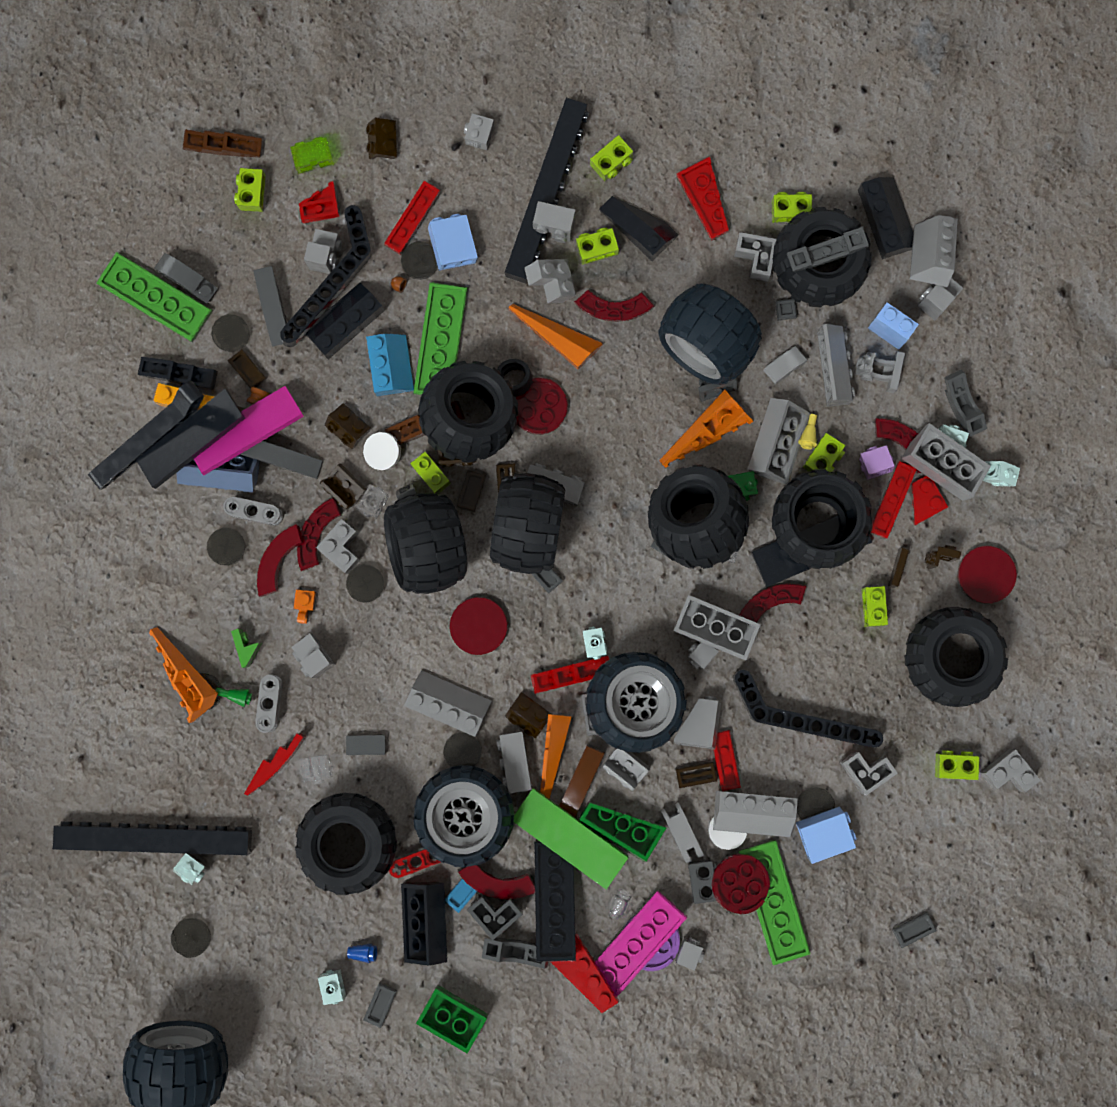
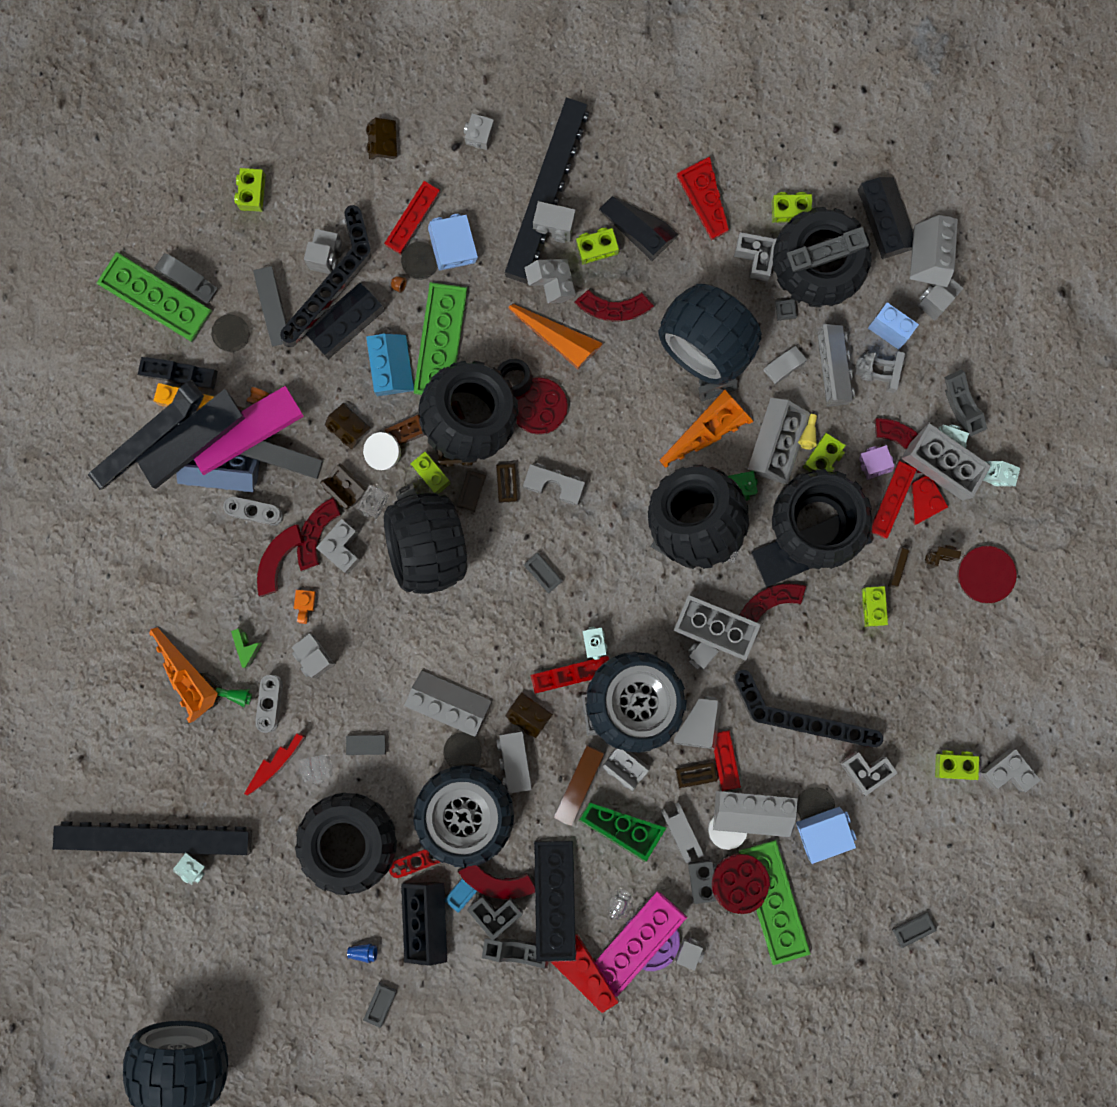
(190, 937): clear smoke tile -> none
(222, 144): reddish brown slope -> none
(226, 546): clear smoke tile -> none
(246, 369): dark brown tile -> none
(312, 154): clear neon green brick -> none
(320, 205): red wing -> none
(334, 980): light aqua head -> none
(365, 583): clear smoke tile -> none
(452, 1019): green brick -> none
(478, 626): dark red tile -> none
(527, 523): black tyre -> none
(555, 738): orange wedge -> none
(570, 838): bright green tile -> none
(608, 155): lime brick -> none
(924, 662): black tyre -> none

